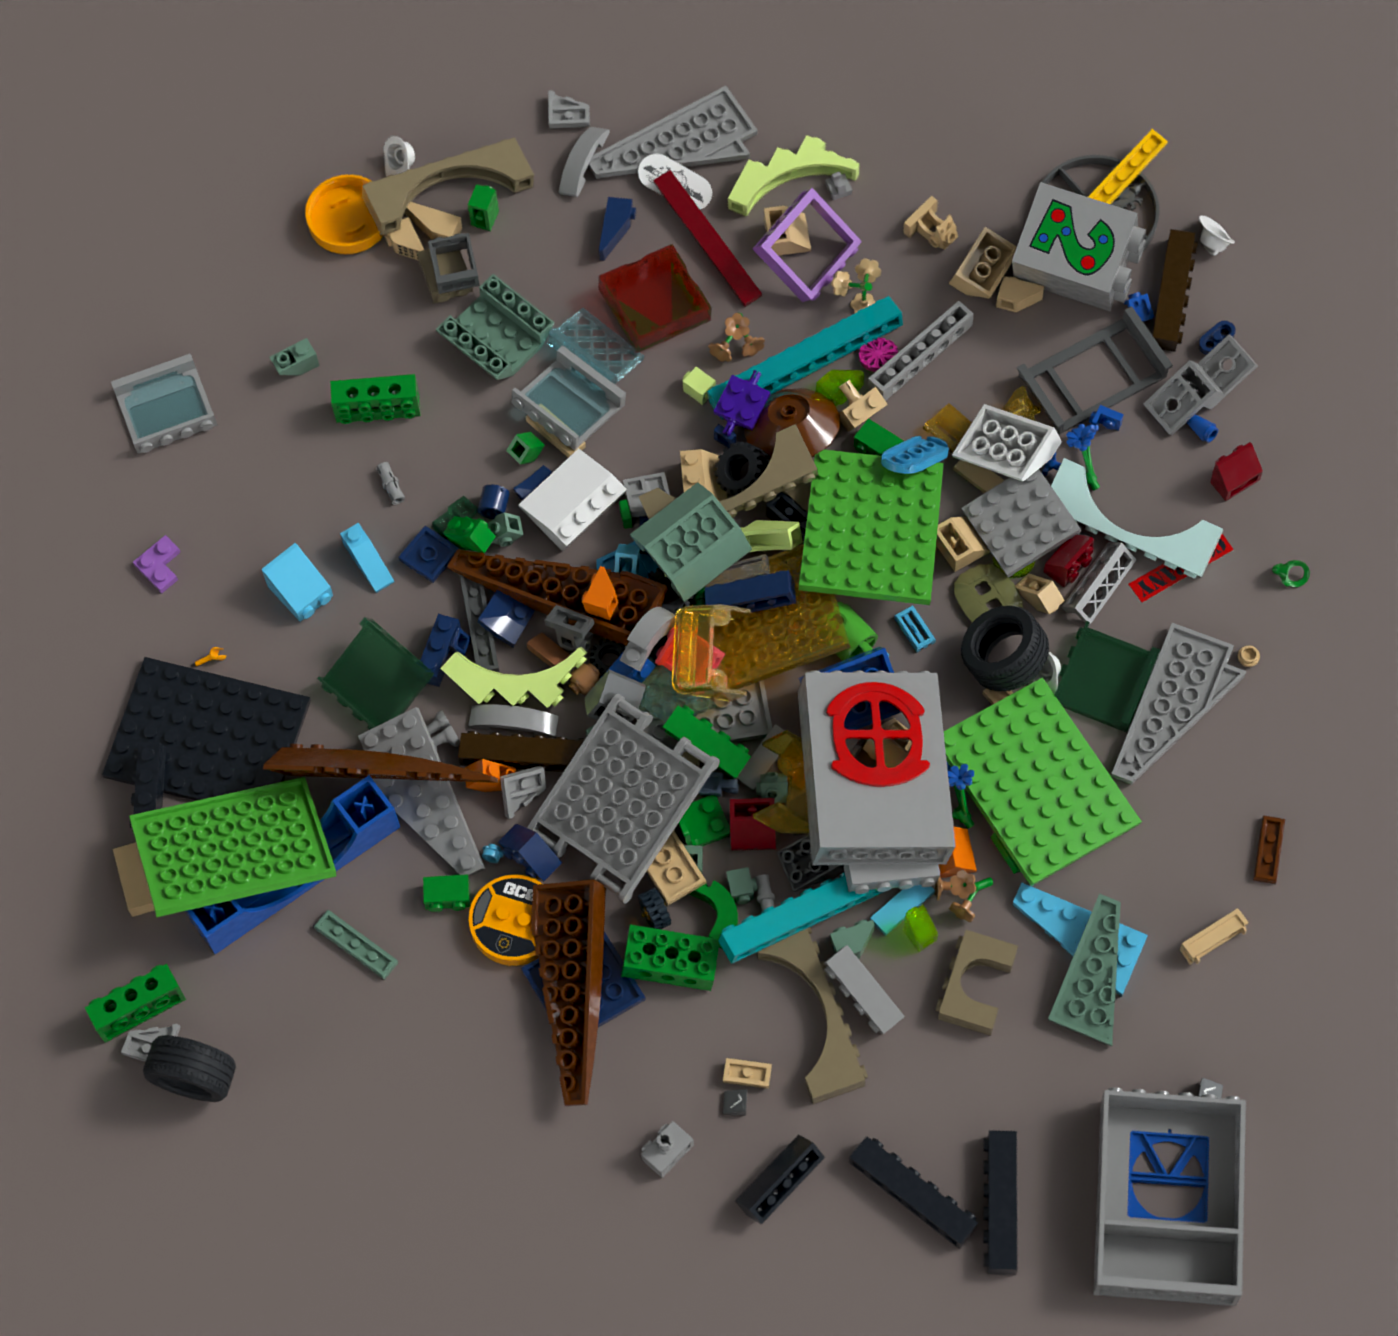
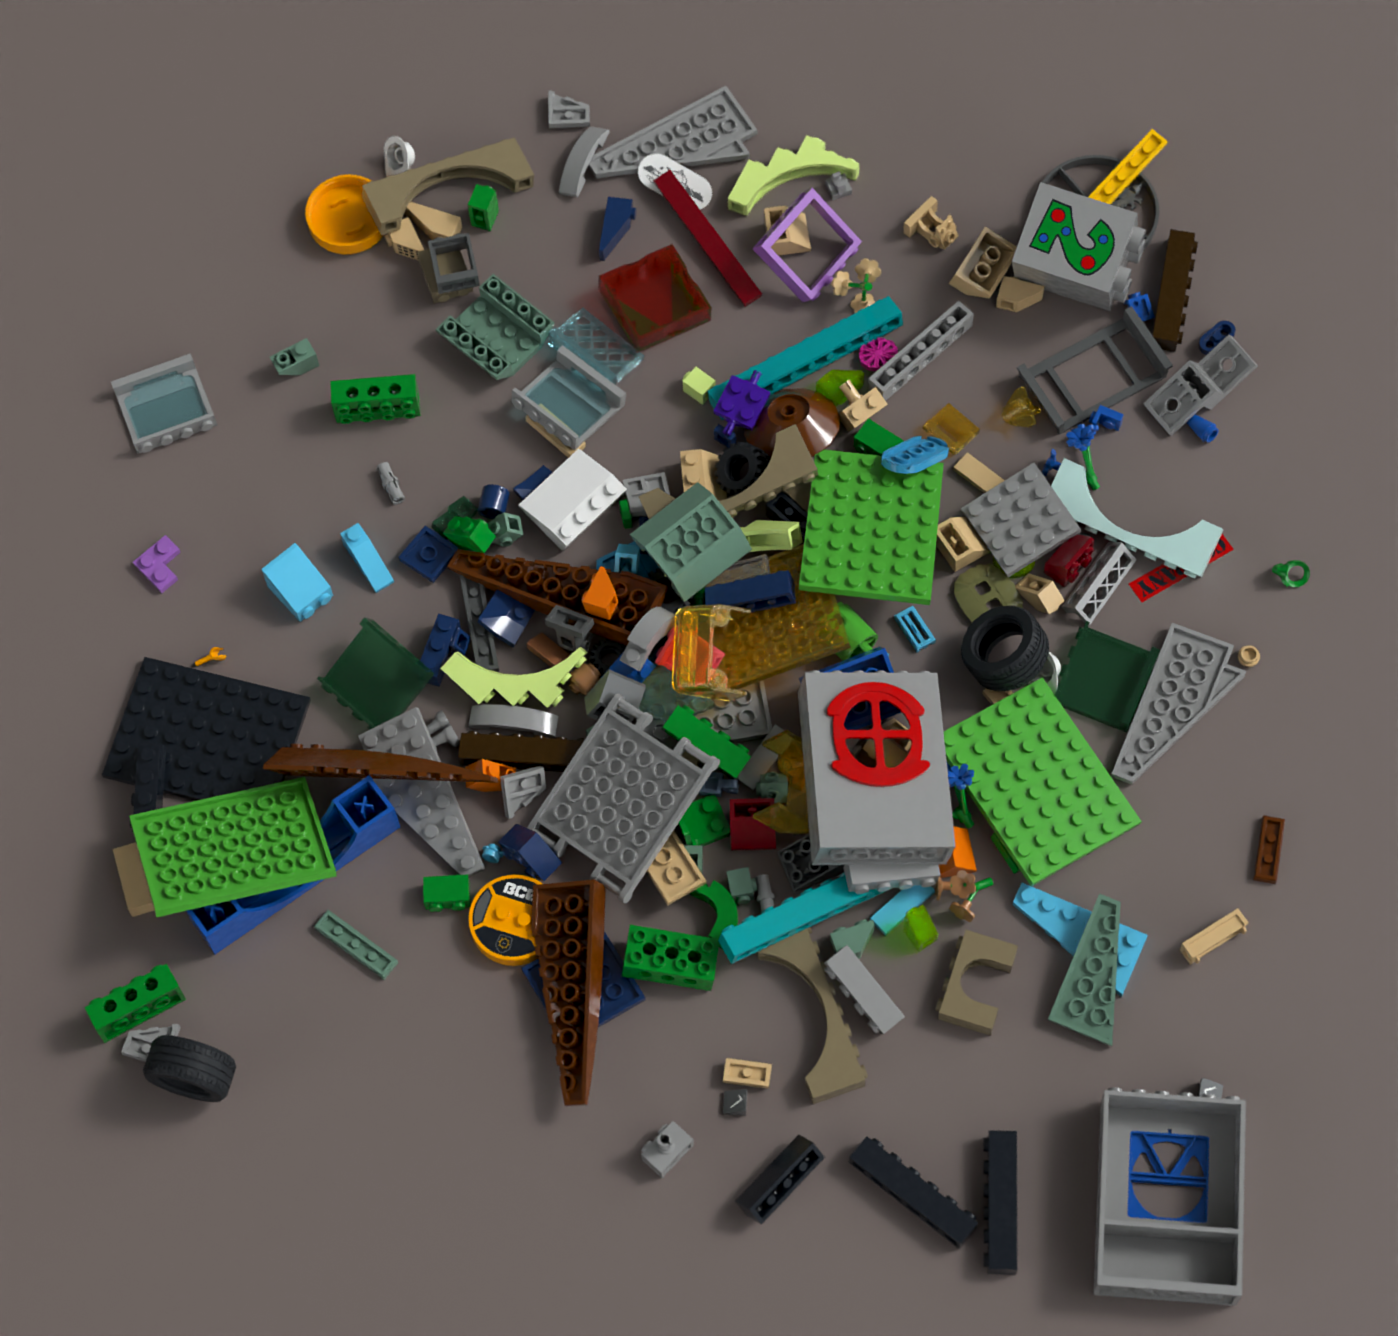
(525, 447): green brick -> none
(654, 909): black wheel -> none
(736, 328): medium nougat plant -> none
(1007, 443): white slope -> none
(1213, 236): white piece -> none
(1236, 471): dark red slope -> none

